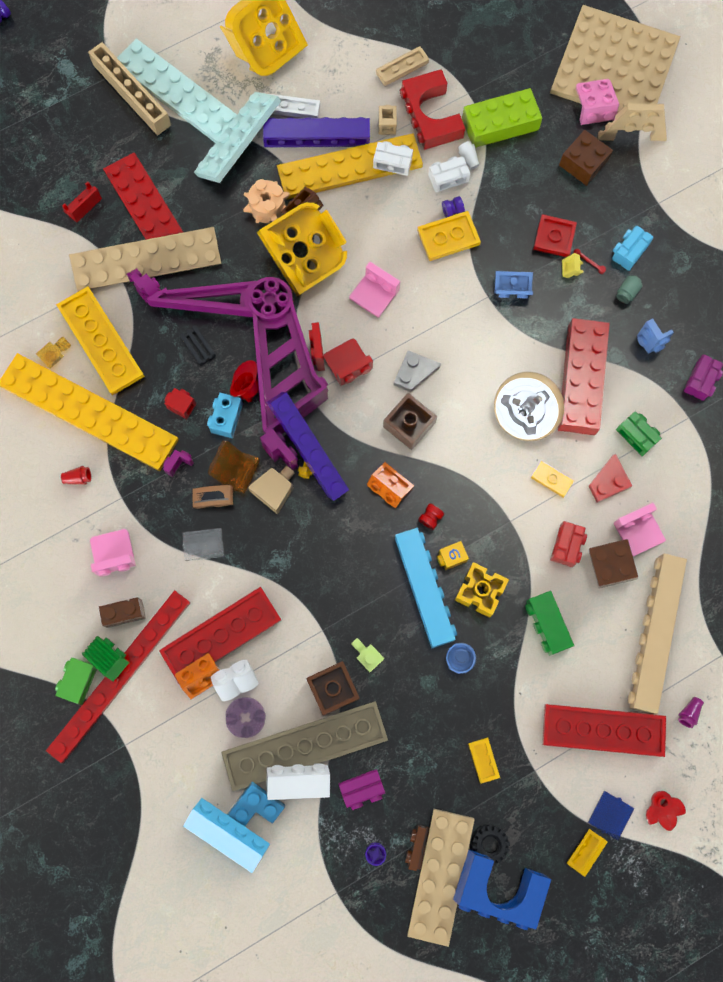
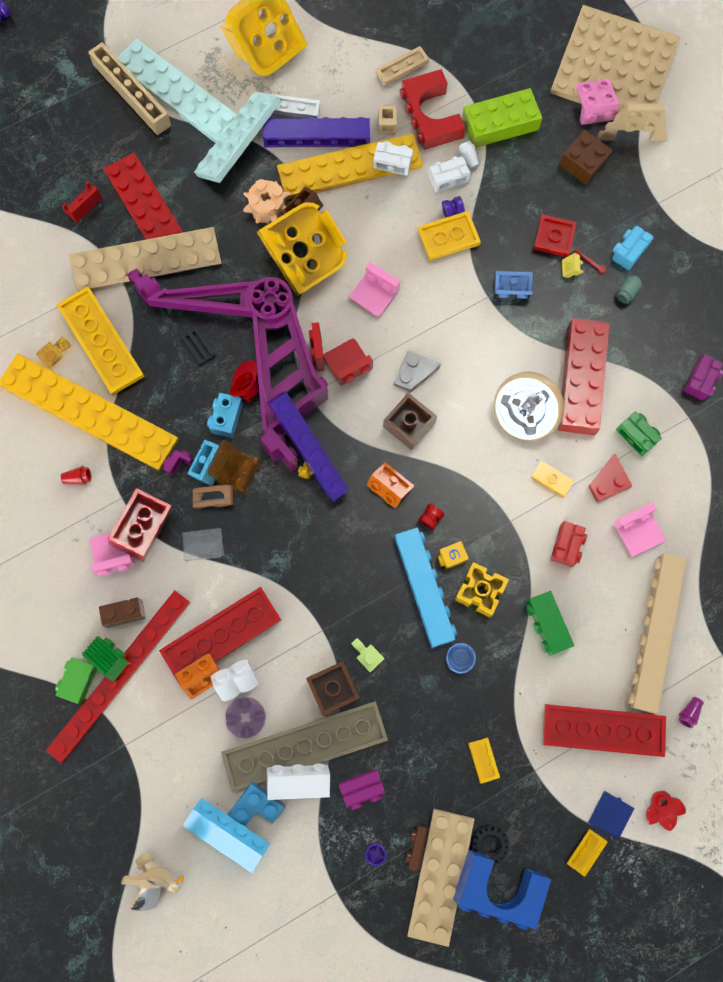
(139, 524): none -> brick
(150, 882): none -> tan animal
(180, 402): red brick -> none
(202, 462): none -> medium azure brick
(273, 488): tan torso -> none
(613, 563): reddish brown brick -> none
(652, 338): medium blue bracket -> none

